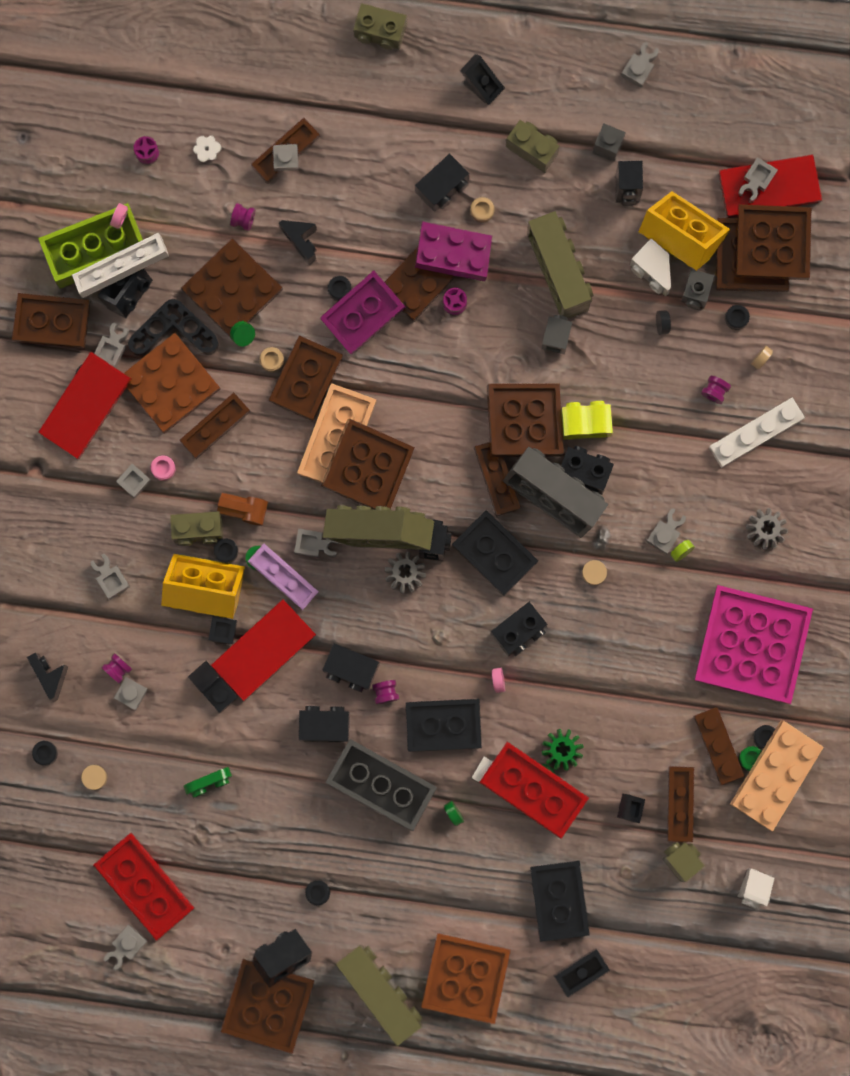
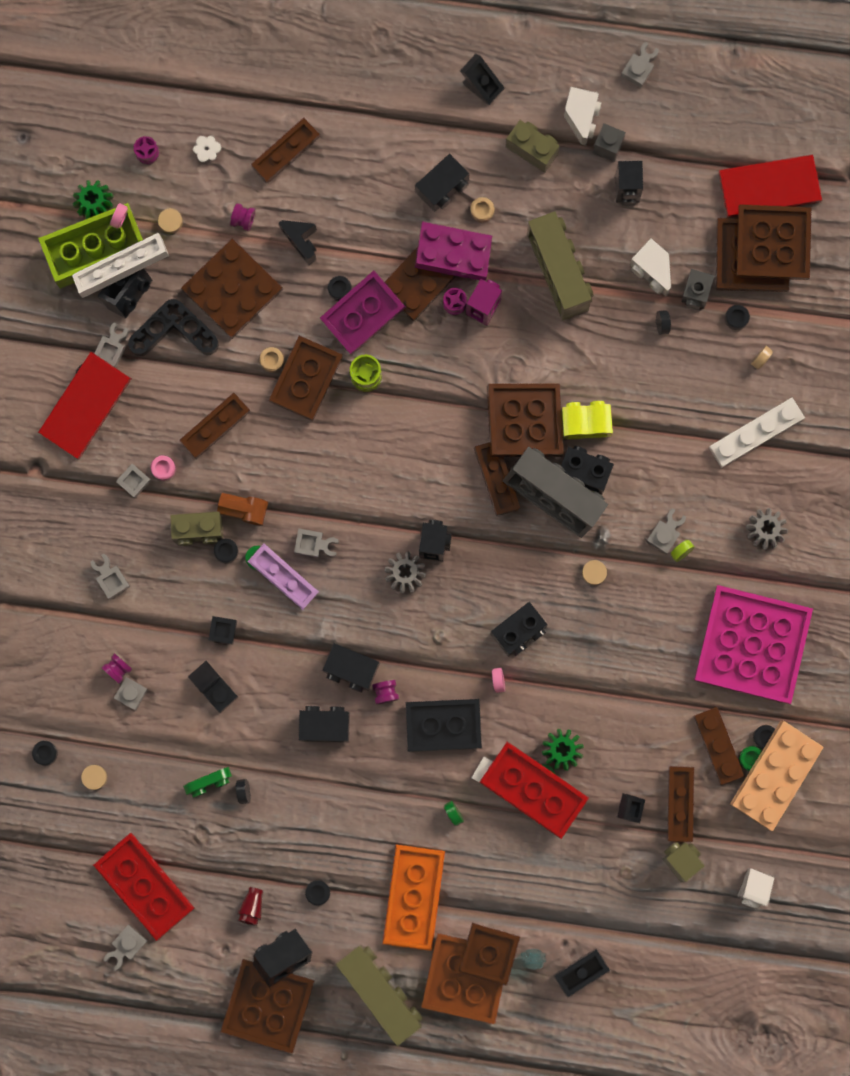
(50, 681): black slope -> none
(51, 320): reddish brown plate -> none
(83, 199): none -> green gear
(170, 221): none -> tan tile
(170, 383): dark orange plate -> none
(202, 586): yellow slope -> none
(242, 333): green tile -> none
(243, 791): none -> black tile
(251, 907): none -> dark red cone
(263, 650): red tile -> none
(285, 157): light grey plate -> none
(337, 408): light nougat plate -> none
(365, 373): none -> lime wheel
(367, 466): reddish brown plate -> none
(378, 527): olive brick -> none
(380, 27): olive brick -> none
(381, 785): dark grey brick -> none
(413, 897): none -> orange tile
(484, 301): none -> magenta brick
(489, 954): none -> reddish brown plate
(495, 553): black plate -> none
(533, 958): none -> clear light blue plate
(557, 334): dark grey brick -> none
(559, 901): black plate -> none
(580, 111): none -> white slope
(683, 230): yellow slope -> none
(715, 389): magenta wheel -> none
(758, 178): light grey plate -> none

